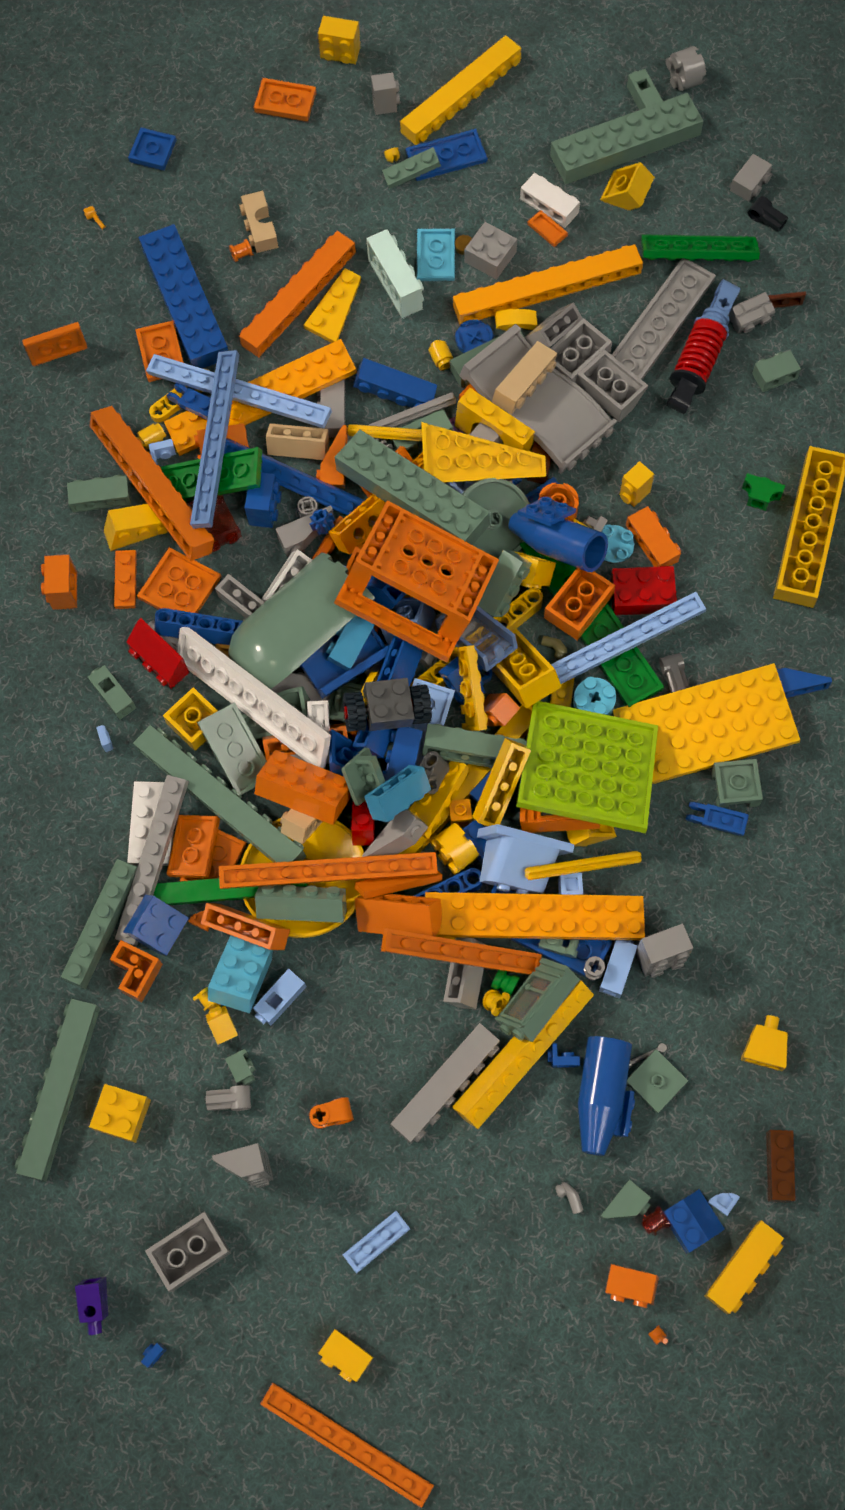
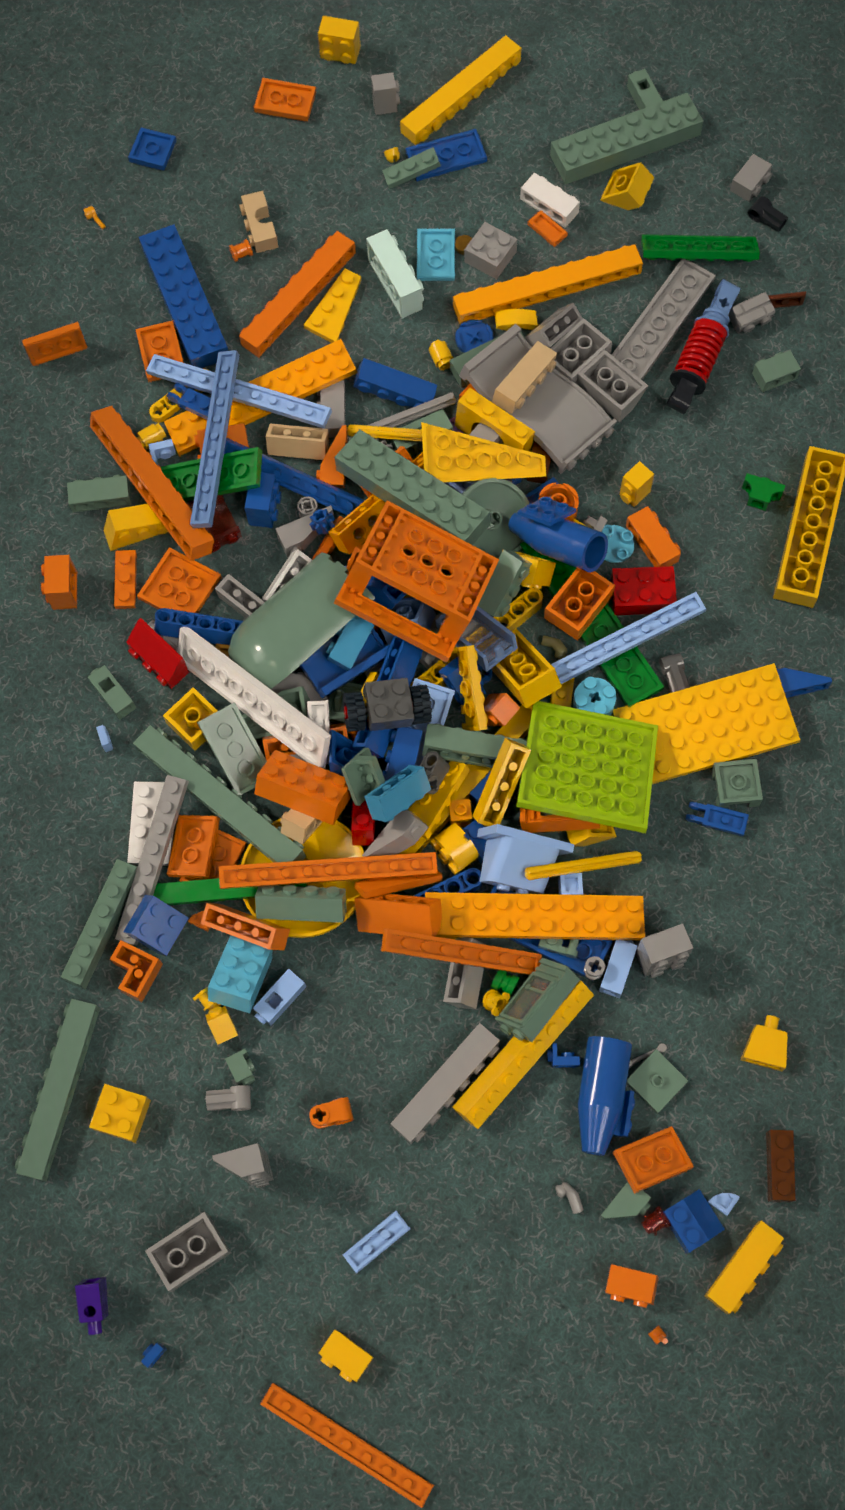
(653, 1159): none -> orange tile
(686, 68): light grey brick -> none

